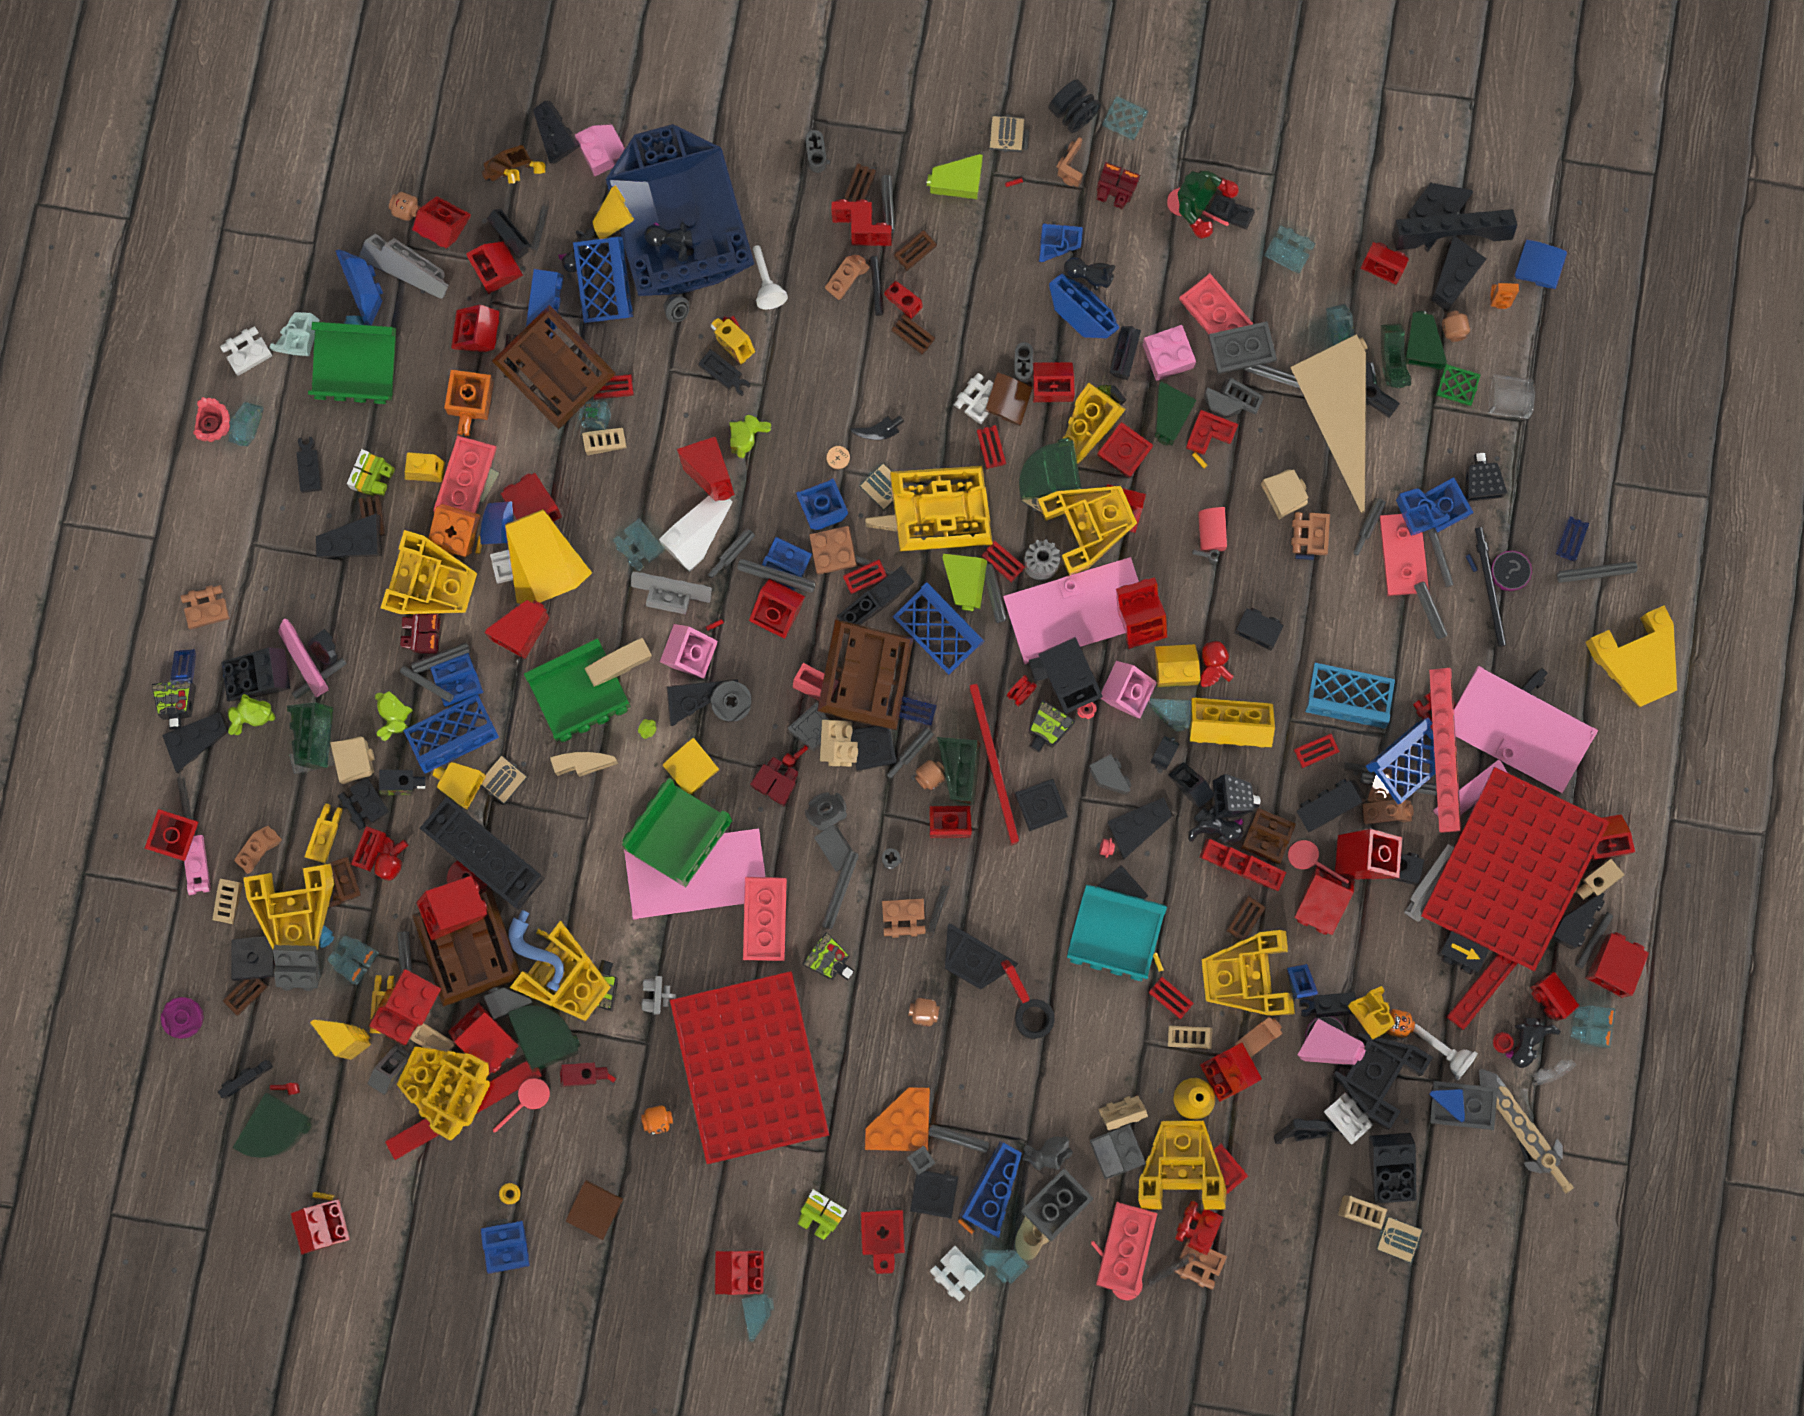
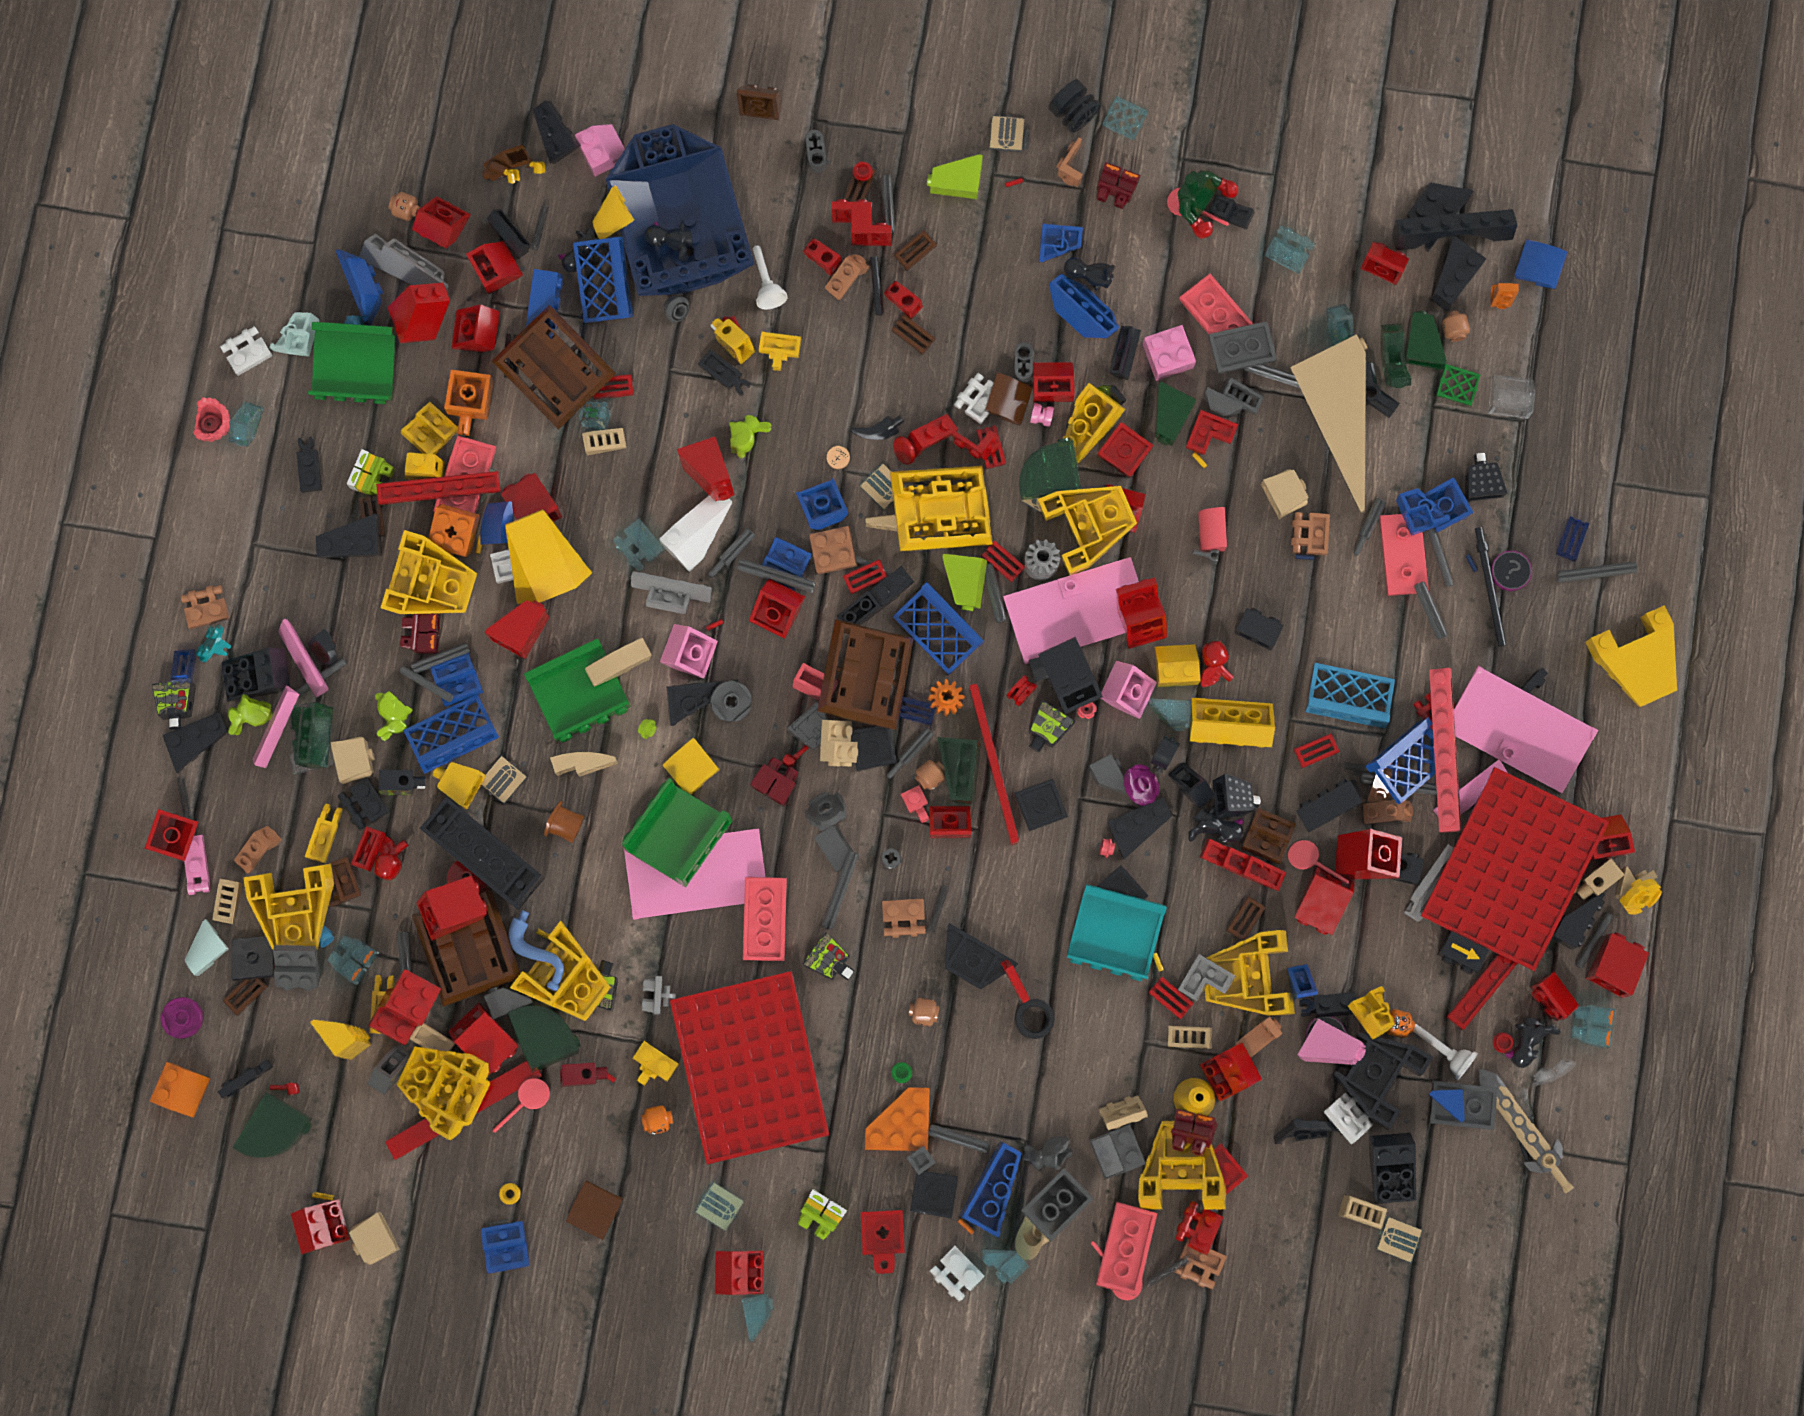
(180, 1089): none -> orange slope
(204, 949): none -> light aqua slope
(212, 644): none -> teal plate
(275, 727): none -> bright pink slope
(373, 1239): none -> tan torso
(419, 312): none -> red slope
(429, 430): none -> yellow slope
(438, 488): none -> red tile
(564, 823): none -> dark orange piece
(654, 1063): none -> yellow hinge
(719, 1206): none -> clear light blue piece
(759, 102): none -> reddish brown slope
(779, 347): none -> yellow hinge
(823, 256): none -> red leg
(862, 171): none -> red plate
(901, 1072): none -> green plate
(915, 801): none -> coral plate
(921, 438): none -> red piece
(951, 703): none -> orange gear
(987, 446): none -> red bracket
(1042, 414): none -> bright pink wheel
(1141, 784): none -> magenta tile
(1193, 1130): none -> dark red hips
(1203, 973): none -> light grey plate
(1625, 882): none -> tan slope
(1640, 895): none -> yellow plate

